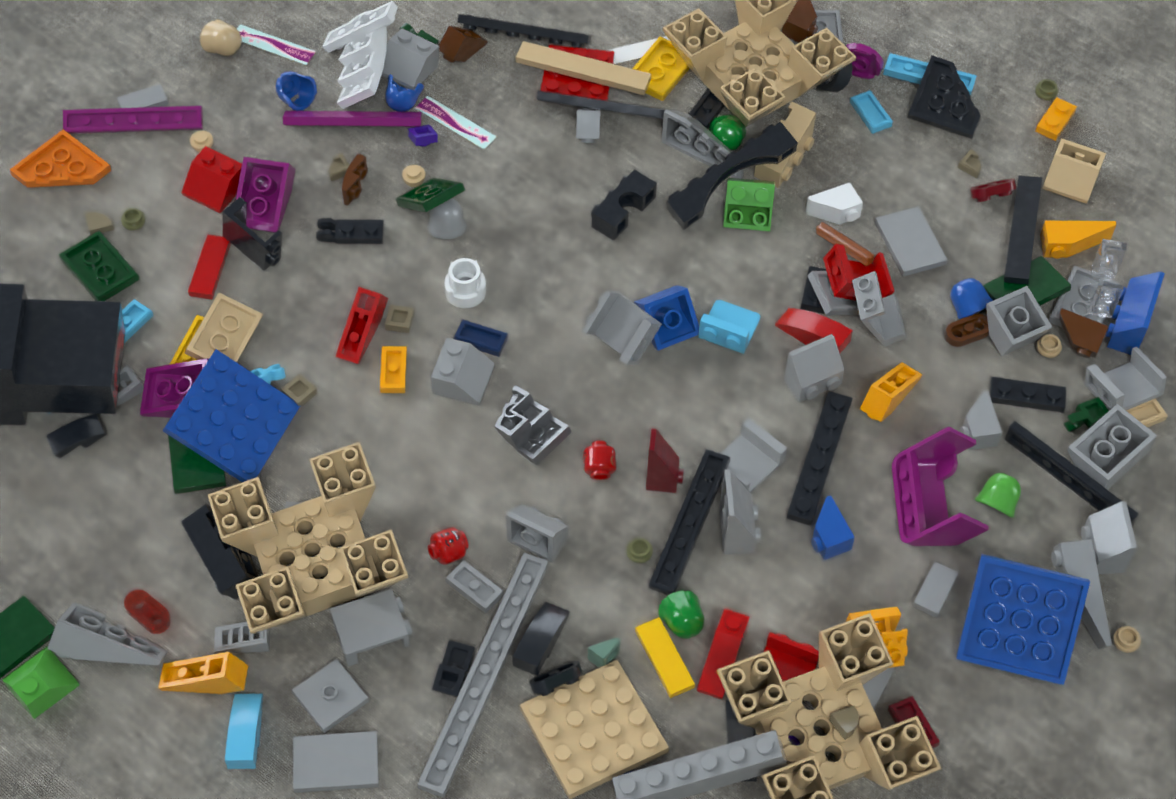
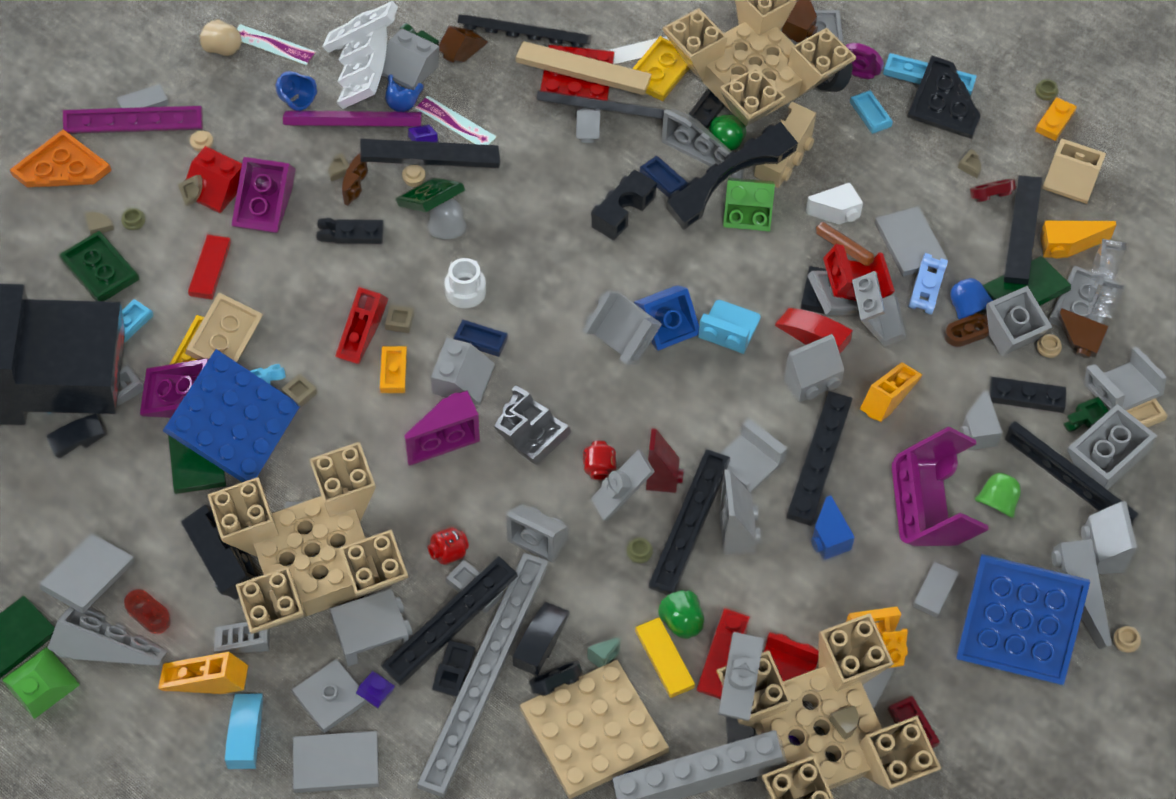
(86, 573): none -> light grey tile
(191, 189): none -> dark tan tile
(244, 239): black panel -> none
(375, 689): none -> dark purple plate
(429, 153): none -> black tile
(443, 429): none -> magenta slope
(449, 621): none -> black tile
(622, 484): none -> light grey piece
(667, 179): none -> dark blue tile
(741, 676): none -> light grey piece
(927, 283): none -> light blue plate
(1134, 312): blue slope -> none

